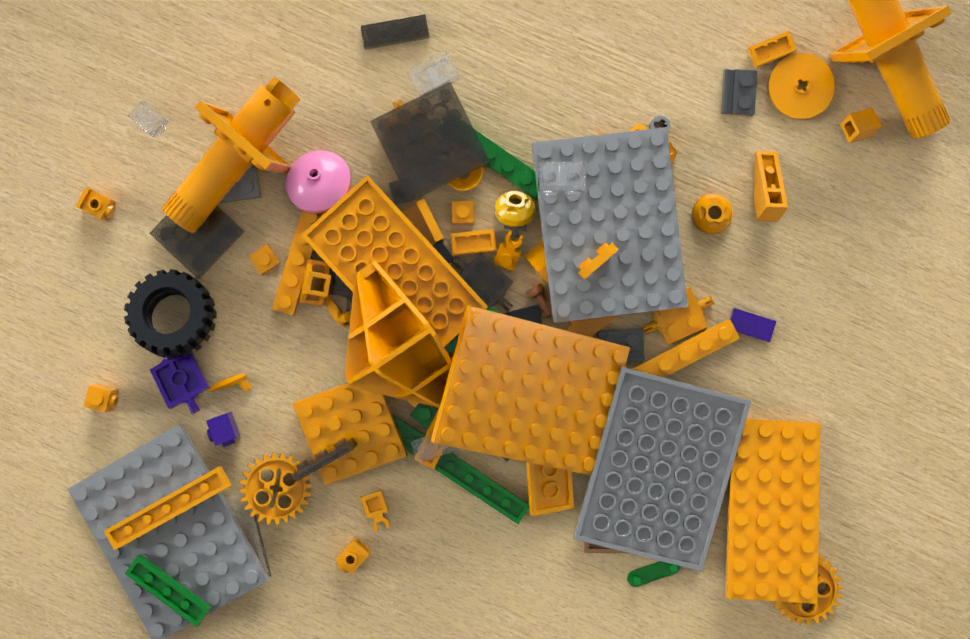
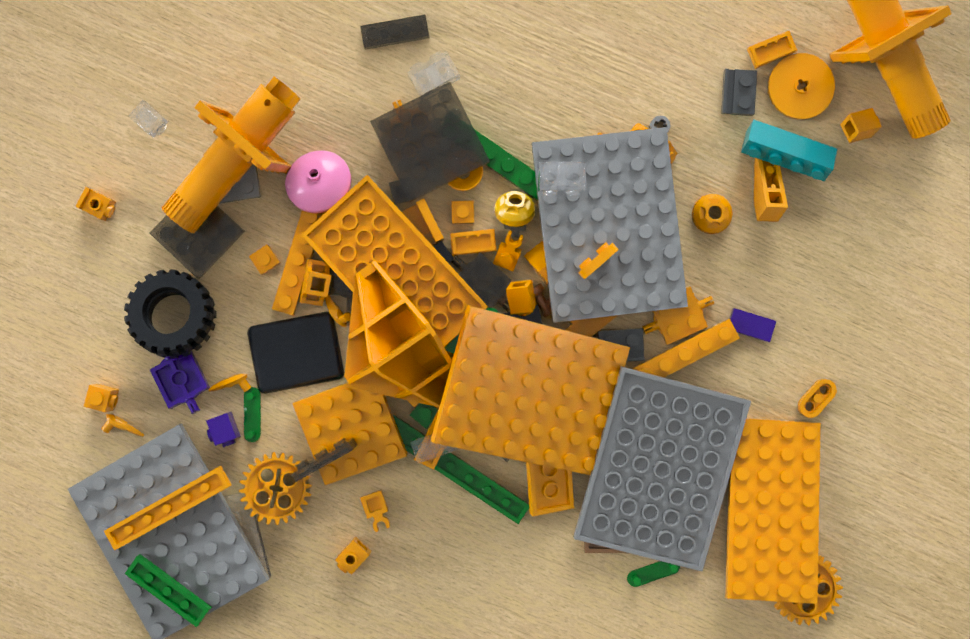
(115, 421): none -> light orange bar
(252, 414): none -> green piece
(295, 352): none -> black piece
(521, 297): none -> light orange brick
(789, 150): none -> teal brick
(816, 398): none -> light orange plate

